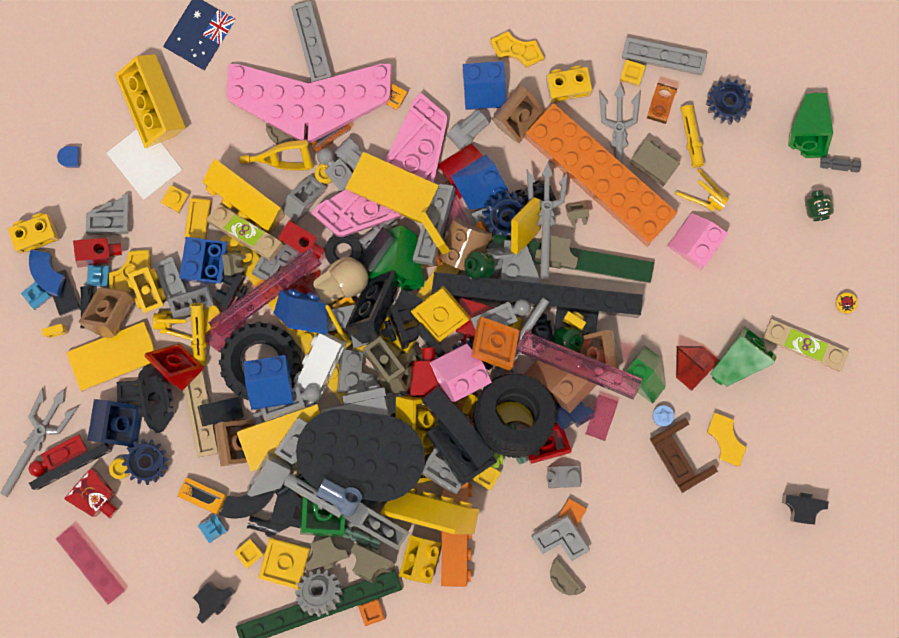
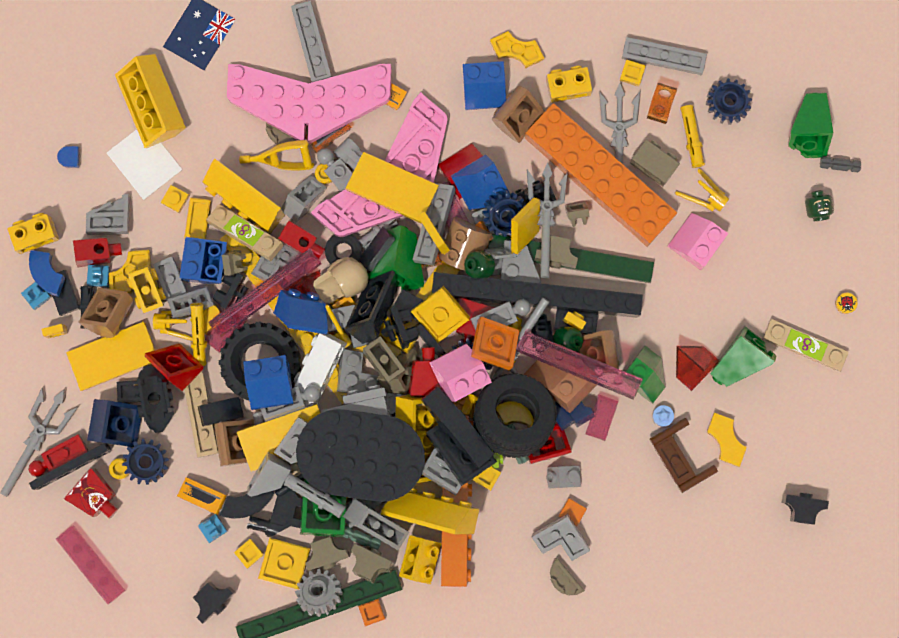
(345, 499): sand blue piece -> none
(464, 133): light grey piece -> none

